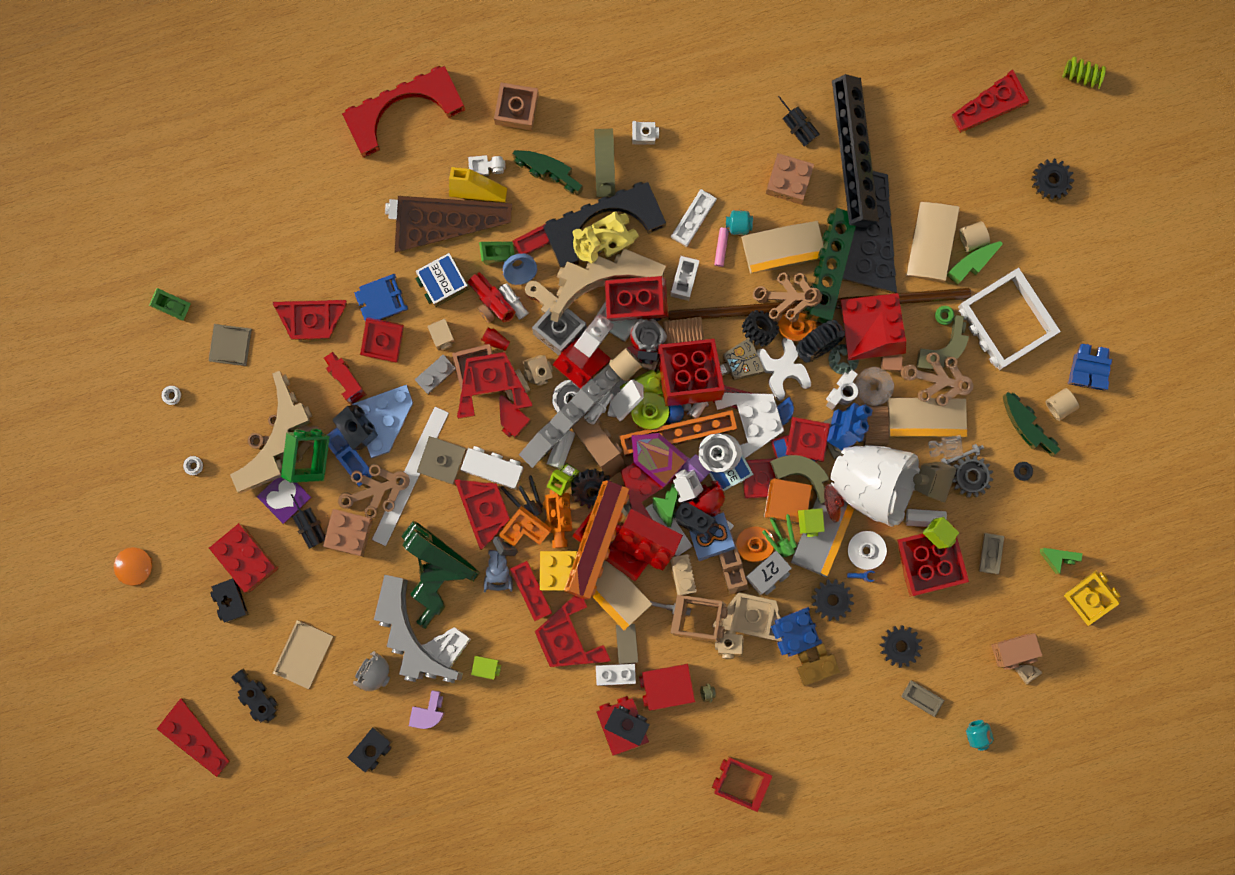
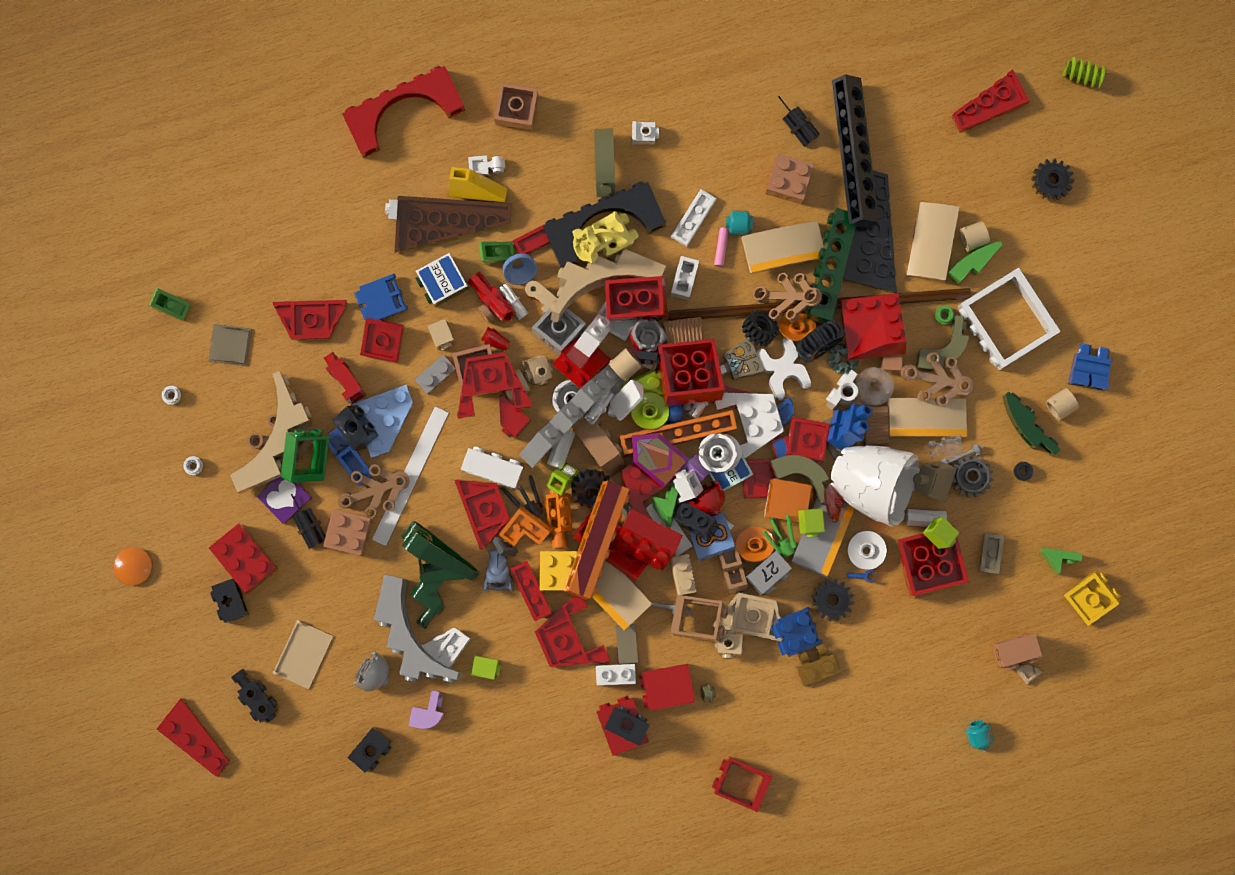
(441, 460): dark tan plate -> none
(541, 165): dark green slope -> none
(911, 646): black gear -> none
(922, 698): dark tan tile -> none

